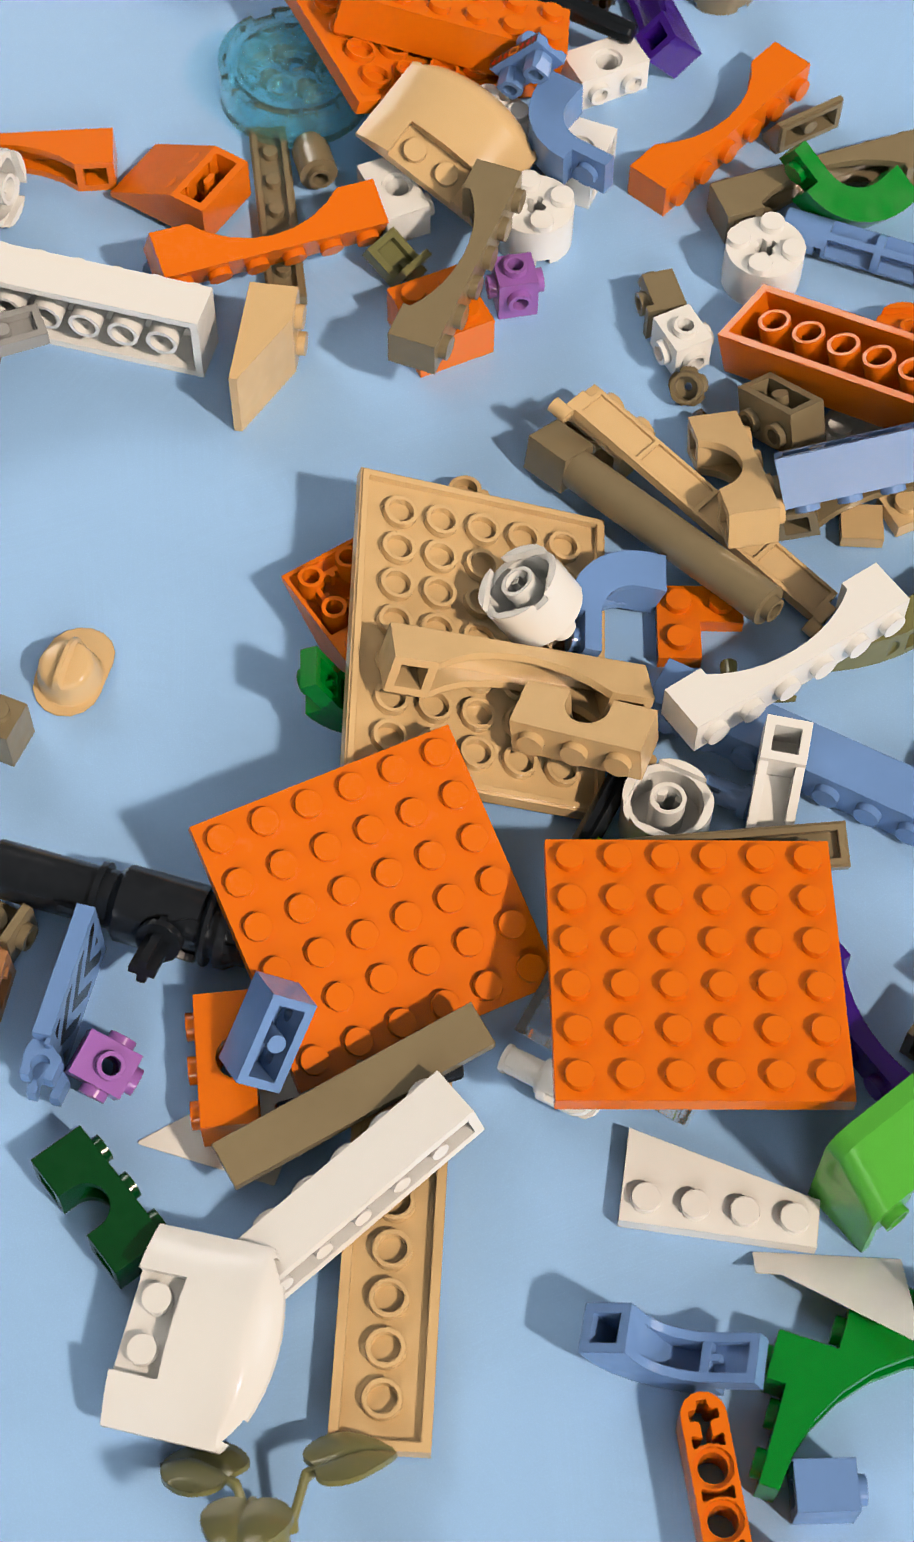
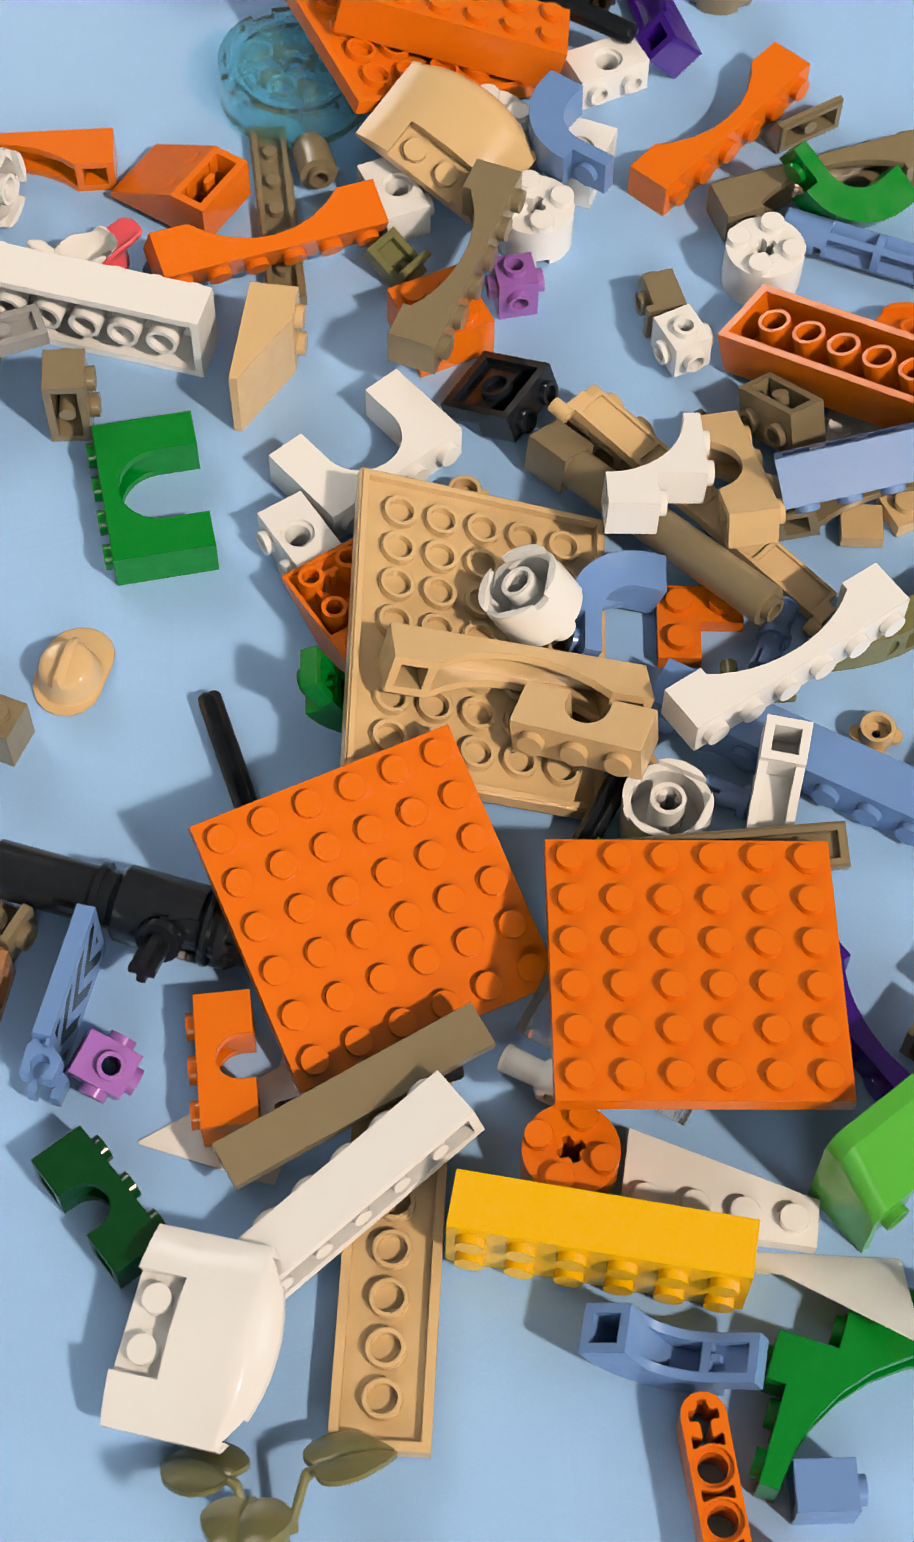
(69, 394): none -> dark tan brick
(102, 245): none -> white hair
(143, 545): none -> green arch
(226, 748): none -> black axle
(267, 1032): medium blue brick -> none
(292, 524): none -> white brick
(406, 415): none -> white arch
(502, 395): none -> black plate
(525, 64): medium blue hips -> none
(576, 1134): none -> orange brick
(601, 1241): none -> yellow brick
(640, 495): none -> white arch
(680, 394): dark tan plate -> none
(775, 635): none -> medium blue pin
(877, 723): none -> tan plate

